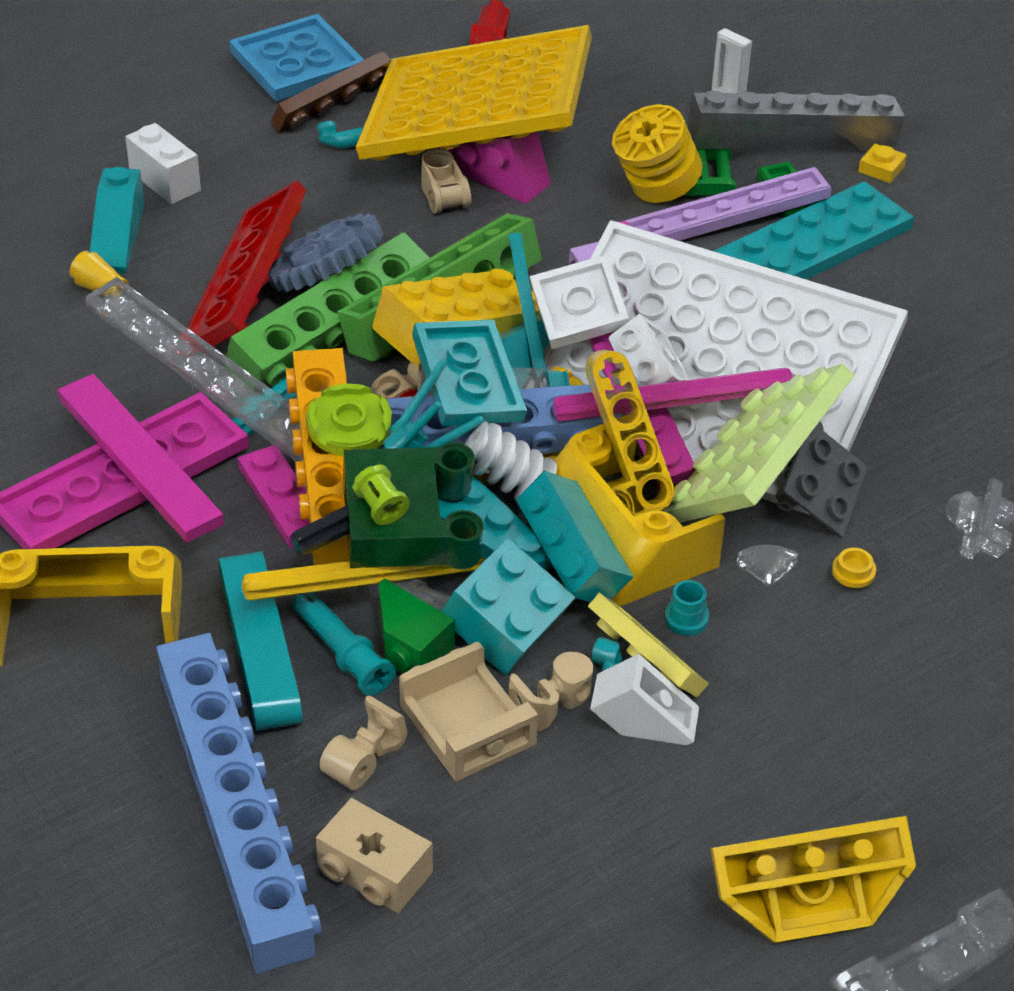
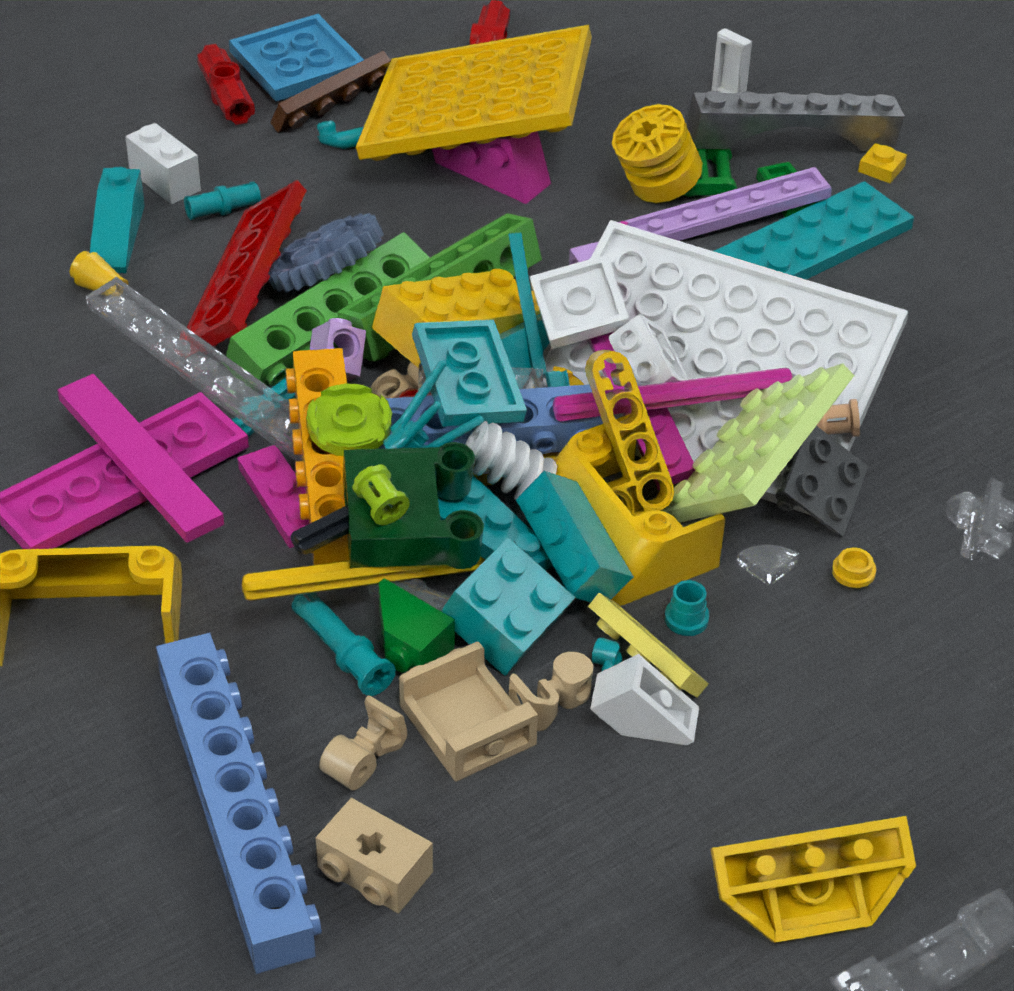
(222, 200): none -> teal pin
(225, 84): none -> red piece
(260, 647): teal beam -> none
(344, 336): none -> lavender brick
(443, 181): tan piece -> none
(849, 425): none -> light nougat bush

